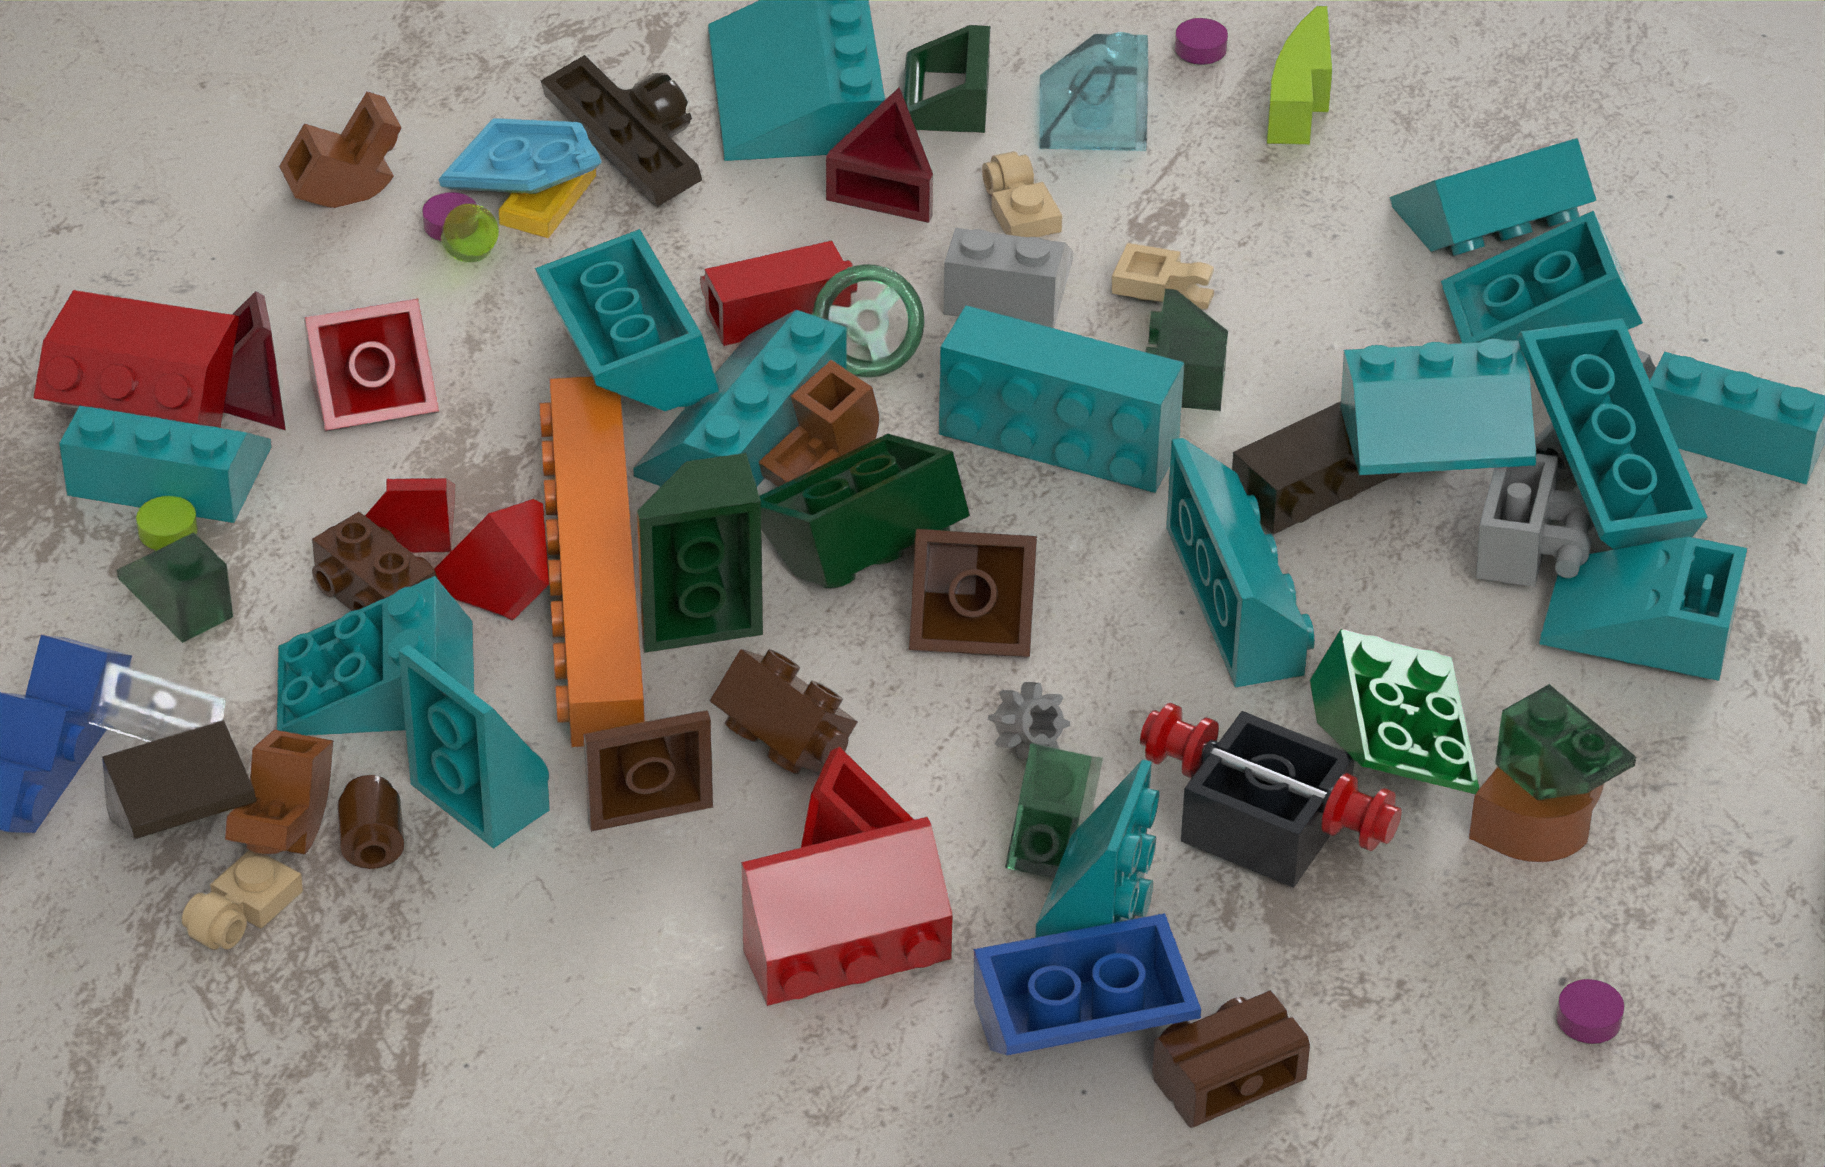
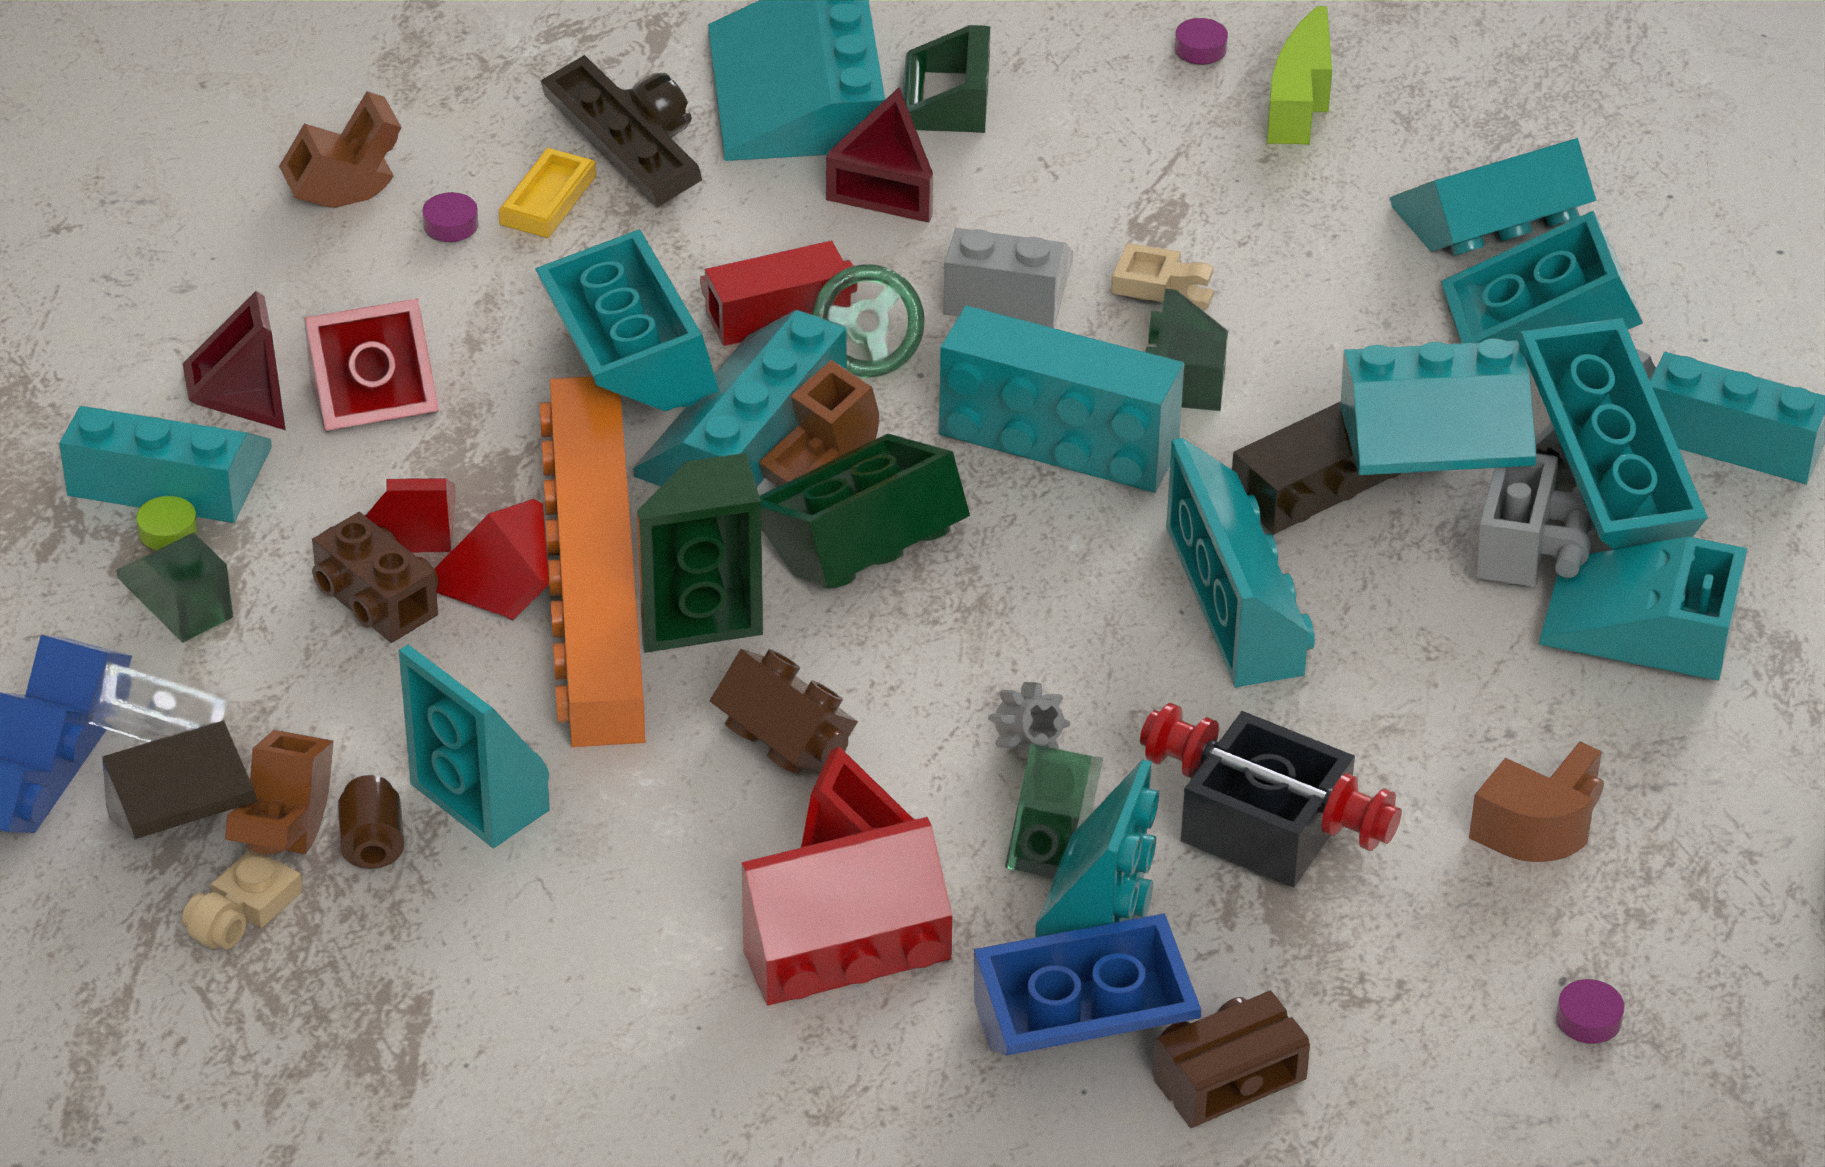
(138, 358): red slope -> none
(349, 669): teal slope -> none
(469, 233): clear neon green tile -> none
(522, 157): medium azure tile -> none
(648, 770): reddish brown slope -> none
(973, 593): reddish brown slope -> none
(1017, 201): tan plate -> none
(1097, 96): clear light blue slope -> none
(1395, 710): green slope -> none
(1556, 747): clear green slope -> none

